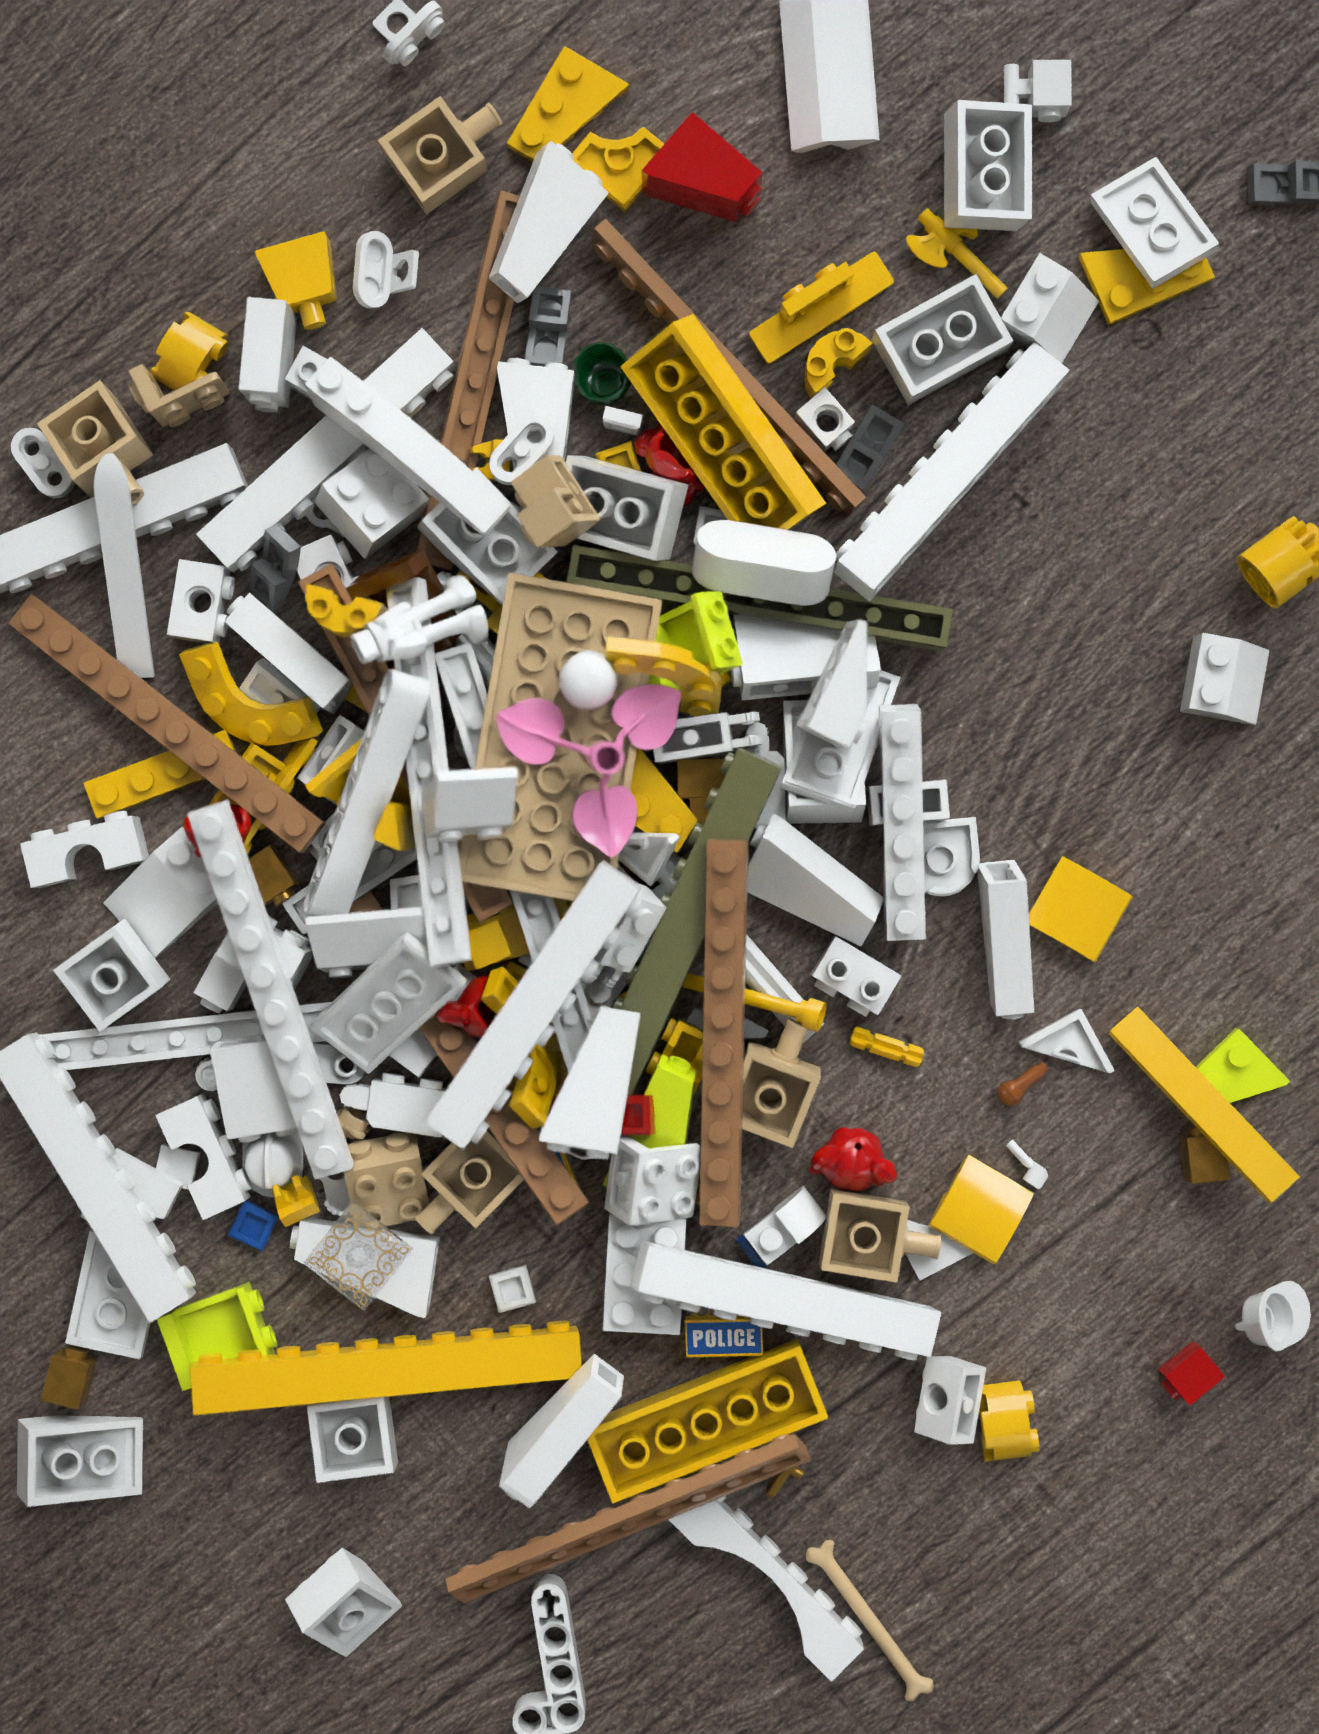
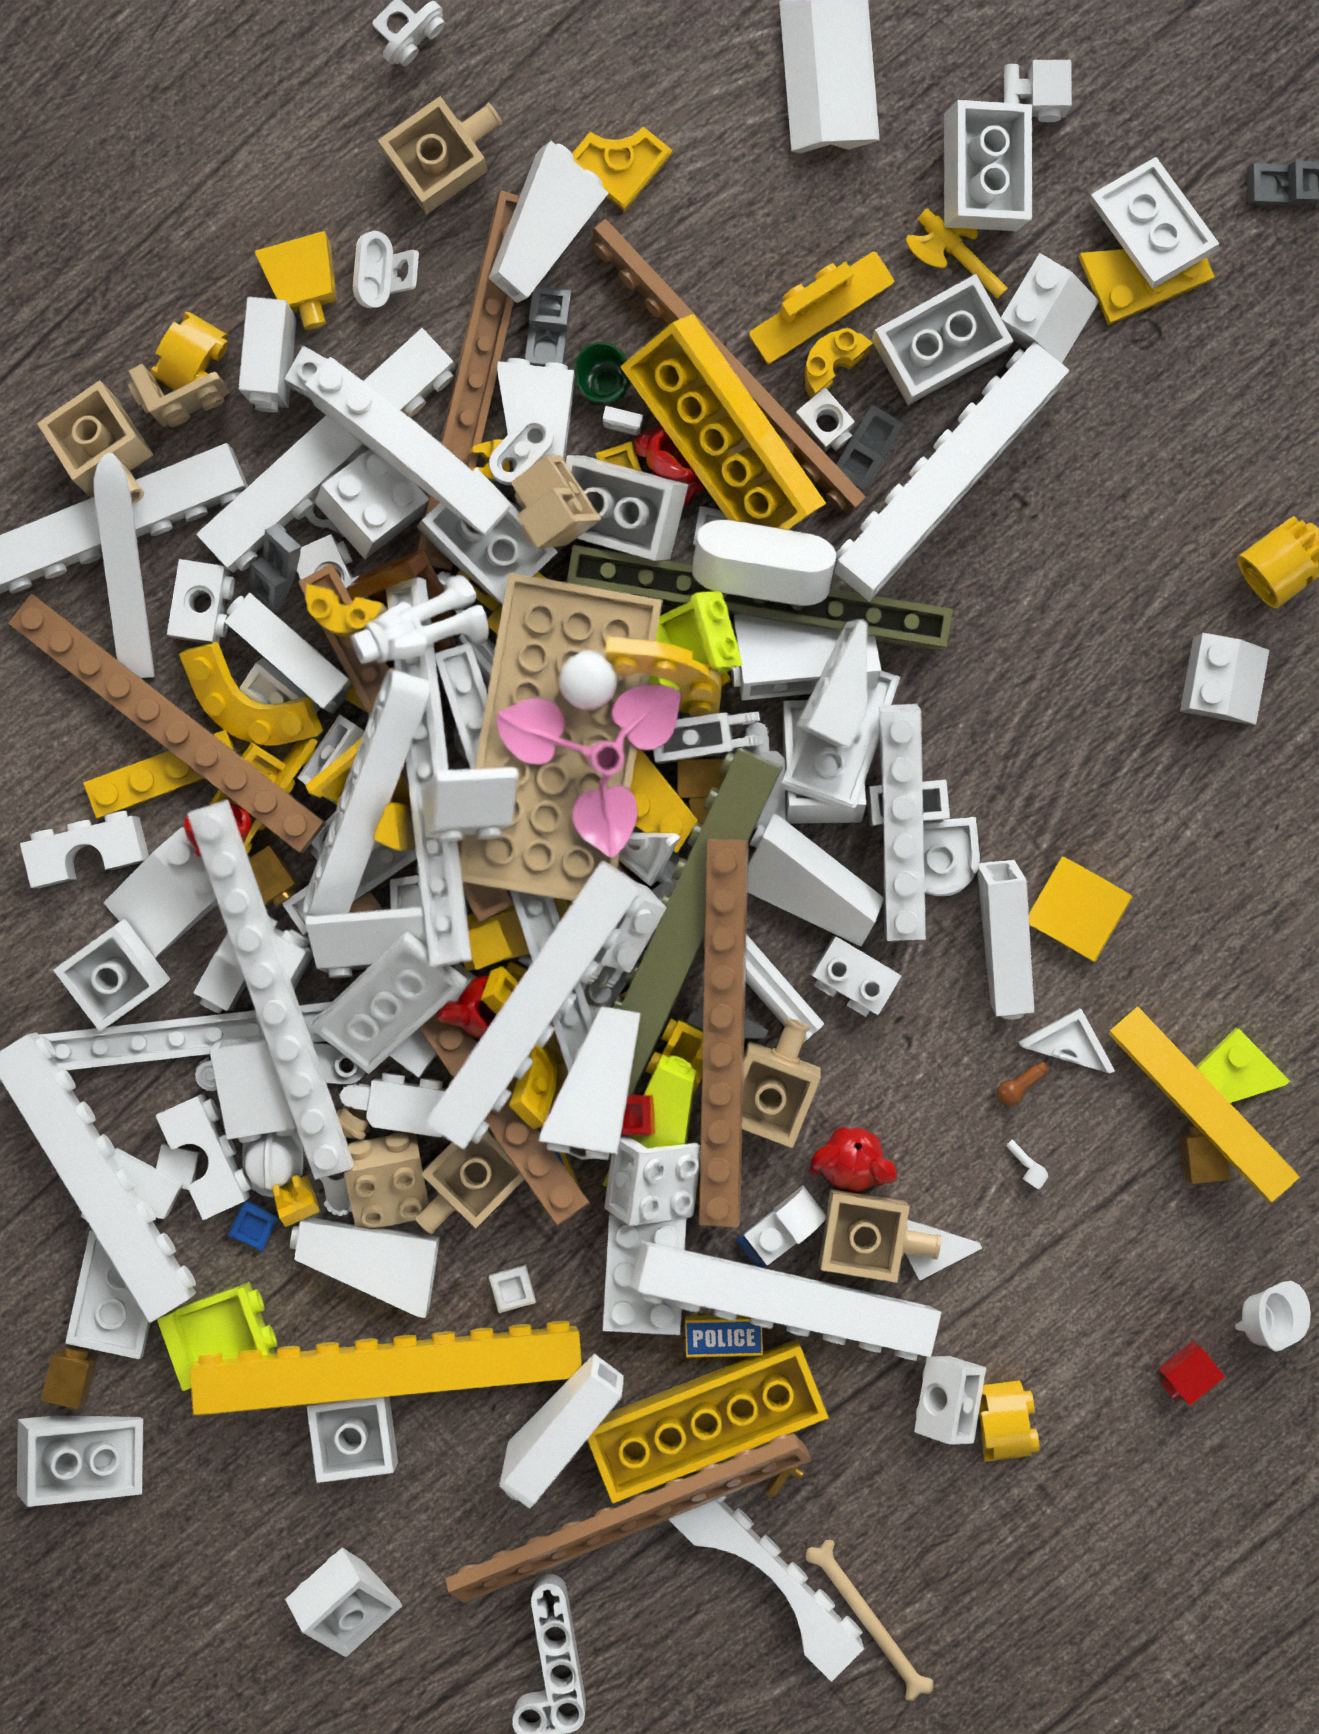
(42, 465): white plate -> none
(358, 1255): clear plate -> none
(565, 103): yellow wing -> none
(703, 173): red slope -> none
(808, 1013): yellow piece -> none
(886, 1046): yellow axle -> none
(981, 1209): yellow slope -> none

